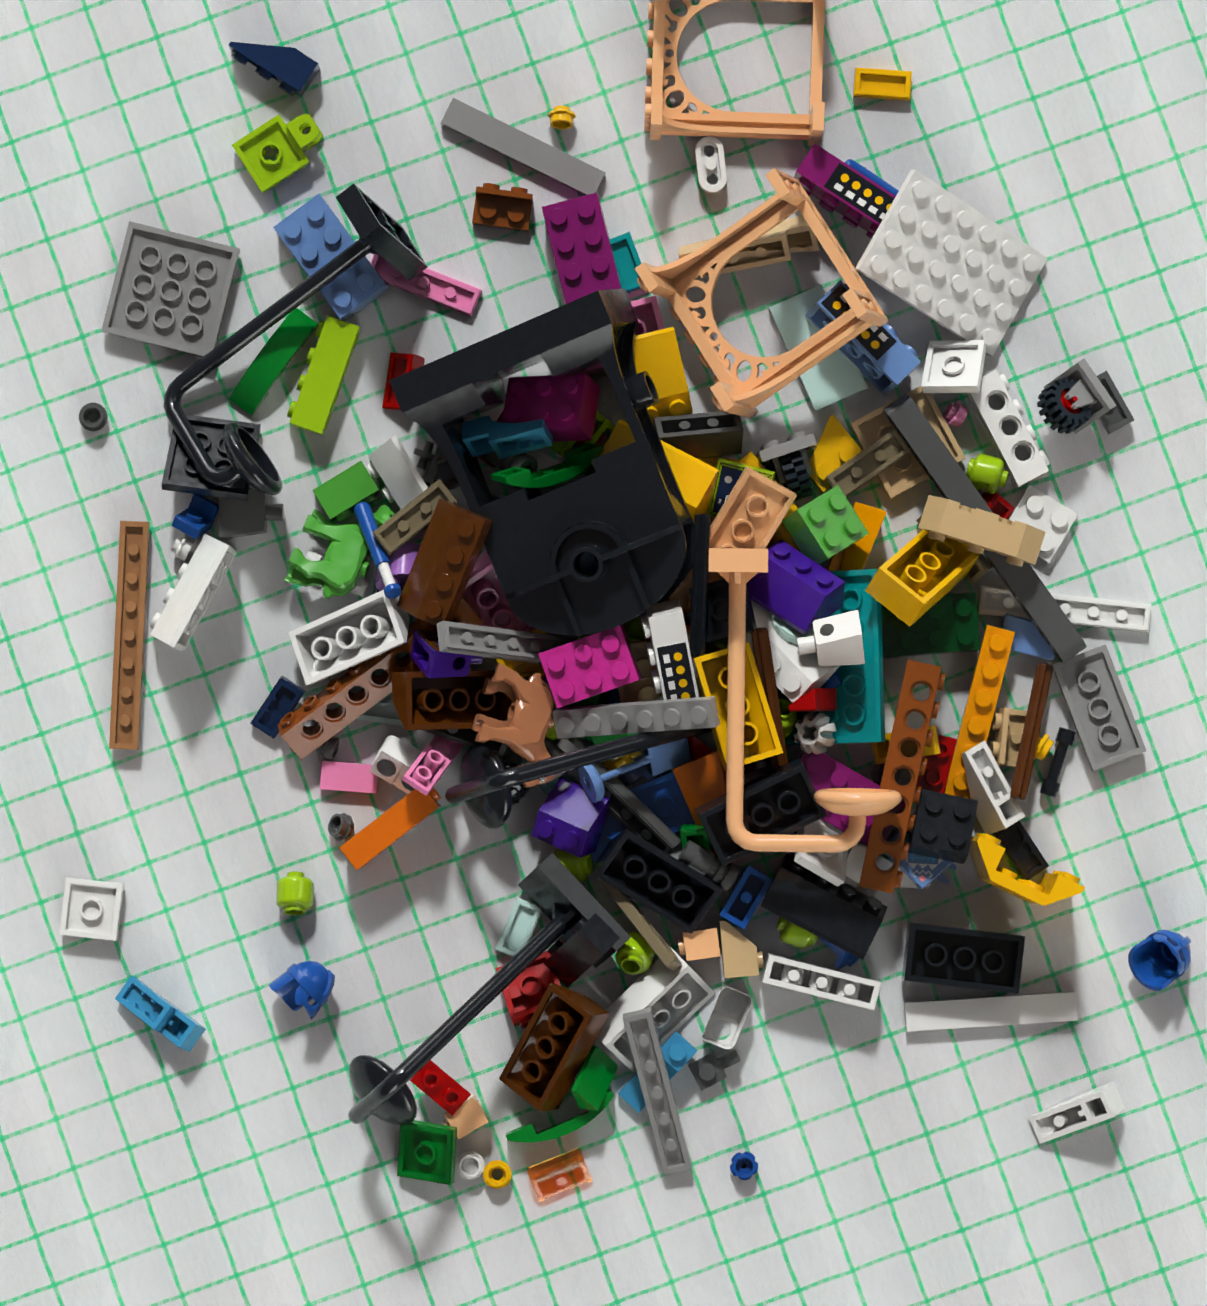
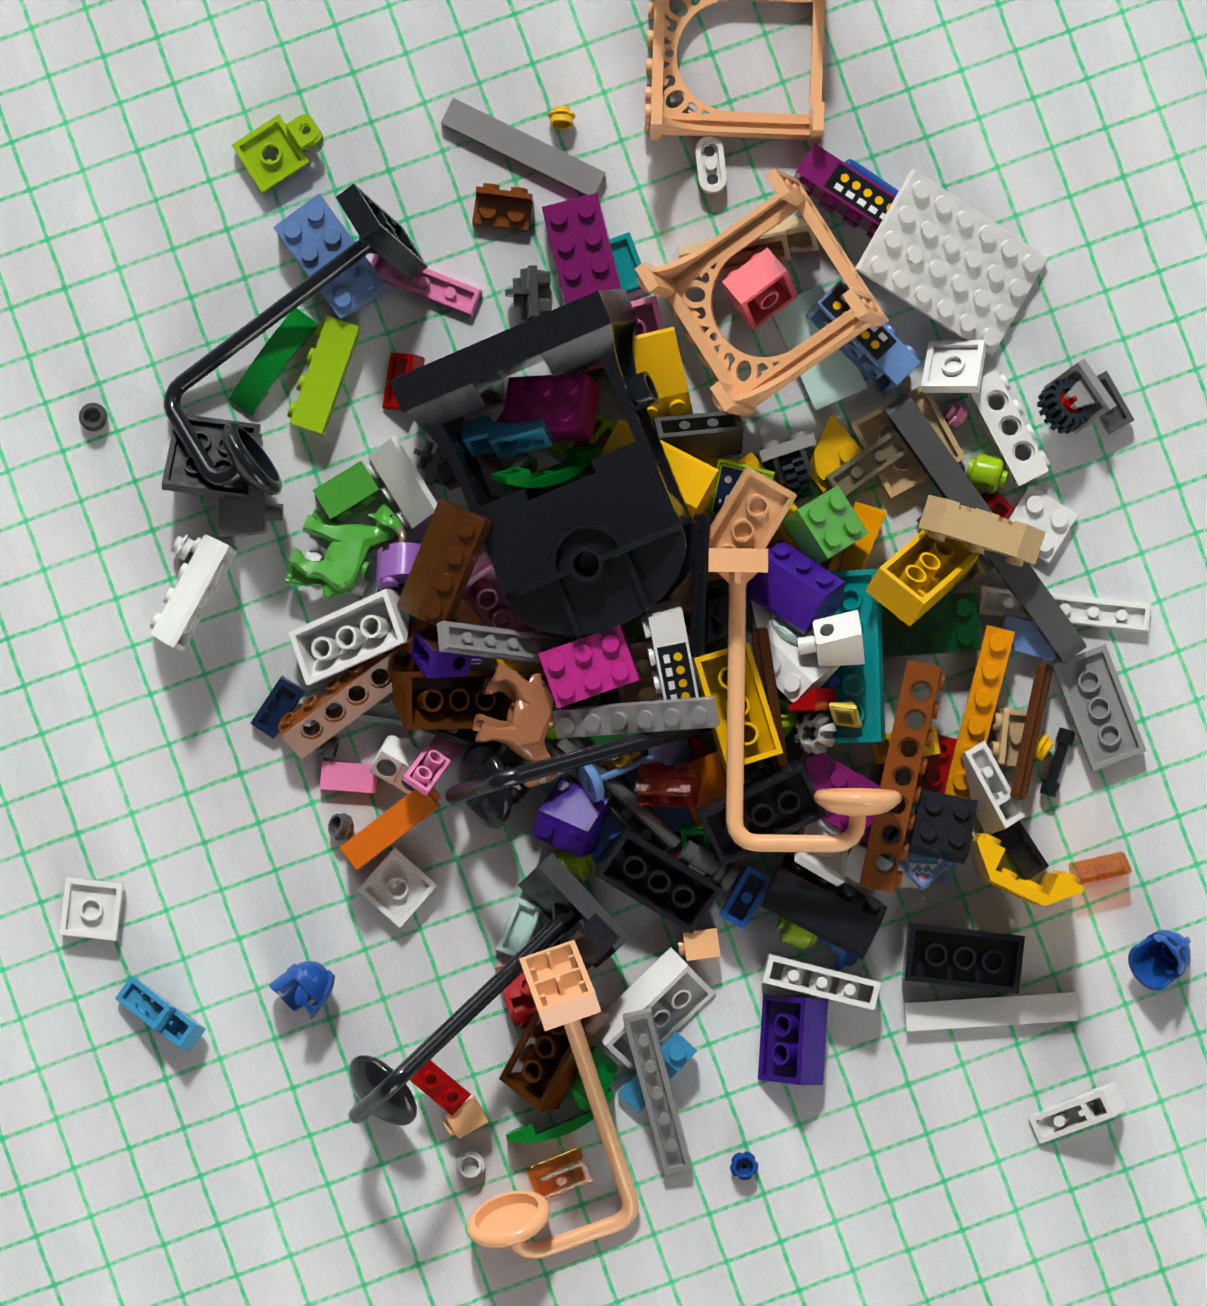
(129, 635): medium nougat plate -> none
(170, 290): light grey plate -> none
(197, 517): blue bracket -> none
(284, 64): dark blue slope -> none
(295, 893): lime head -> none
(367, 525): blue piece -> none
(397, 887): none -> white plate
(412, 518): dark tan tile -> none
(427, 1152): green tile -> none
(497, 1183): yellow plate -> none
(511, 1218): none -> light nougat piece
(526, 292): none -> dark grey hips
(635, 955): lime head -> none
(644, 927): dark tan tile -> none
(667, 785): none -> clear red brick
(709, 1069): dark grey plate -> none
(731, 1018): white piece -> none
(738, 953): tan slope -> none
(759, 288): none -> coral brick
(793, 1039): none -> dark purple slope
(845, 714): none -> light yellow slope
(882, 84): yellow tile -> none
(1100, 867): none -> clear orange slope

